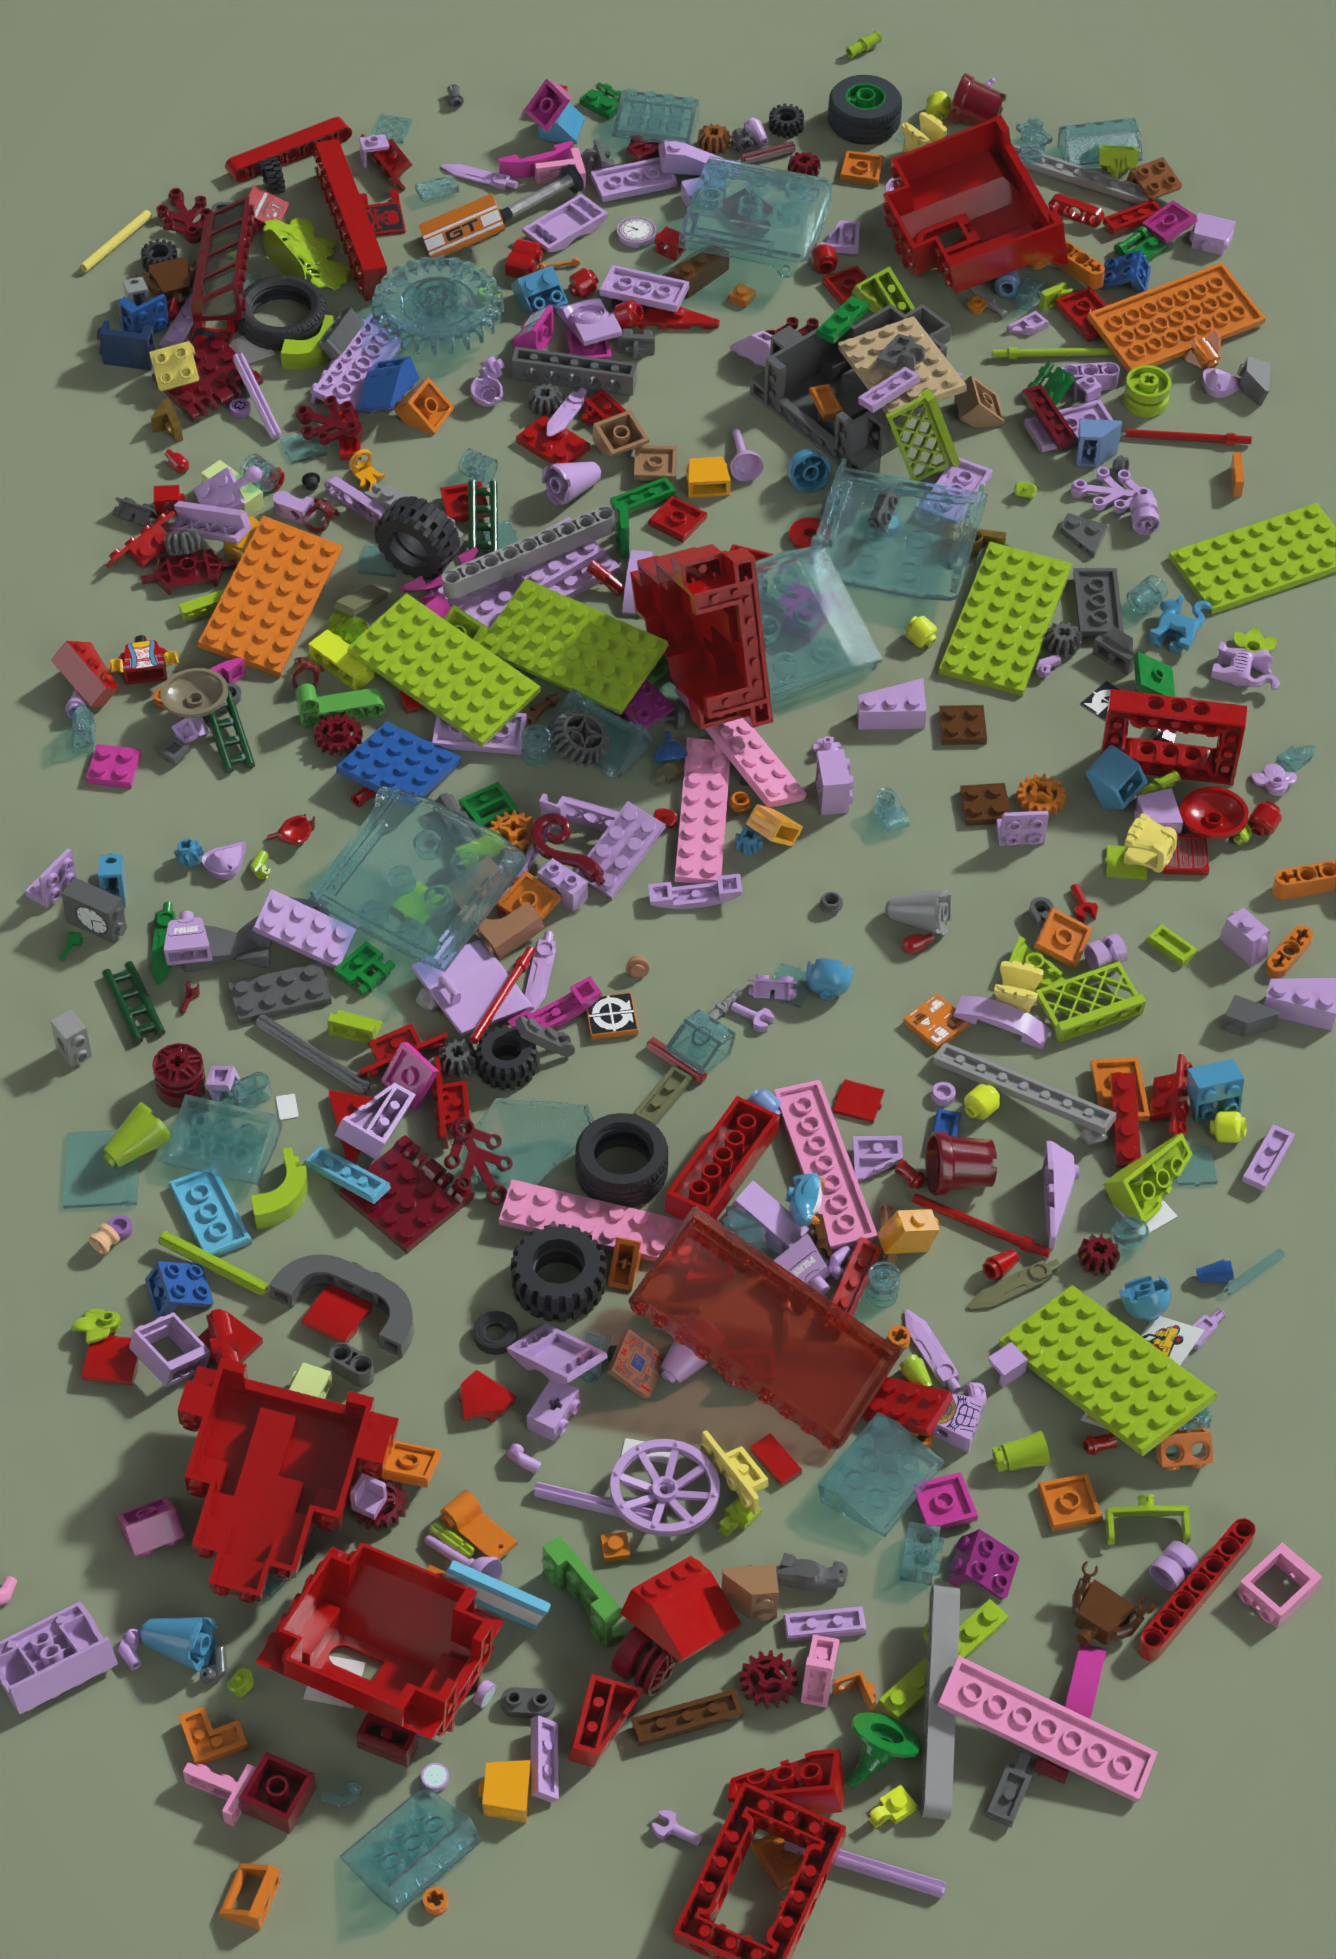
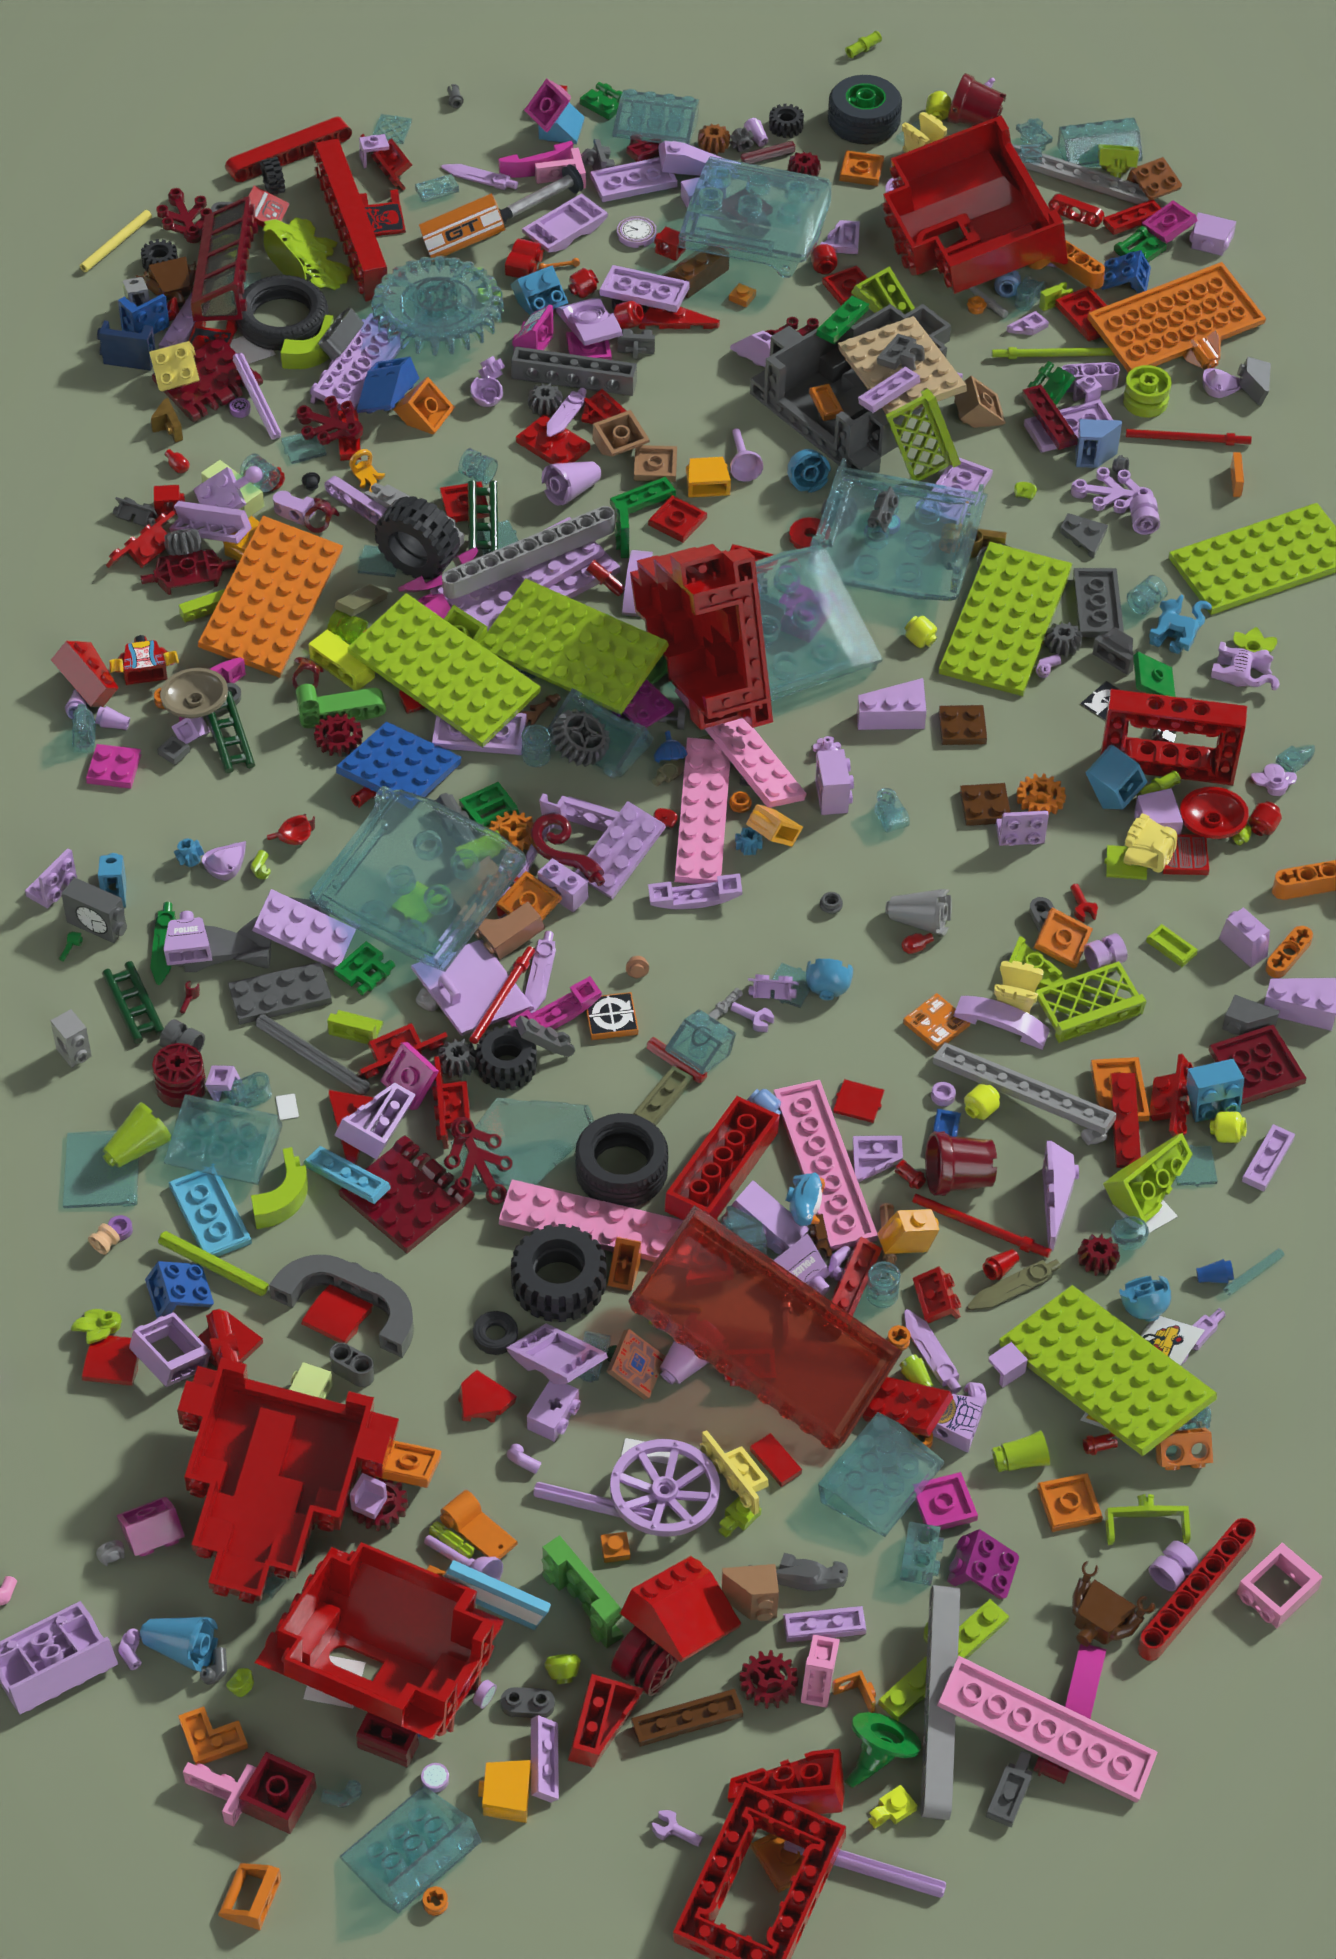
(110, 718): none -> lavender cone
(110, 1552): none -> light grey piece
(180, 1033): none -> dark grey wheel
(562, 1667): none -> lime cone
(936, 1294): none -> red bracket
(1263, 1061): none -> dark red plate

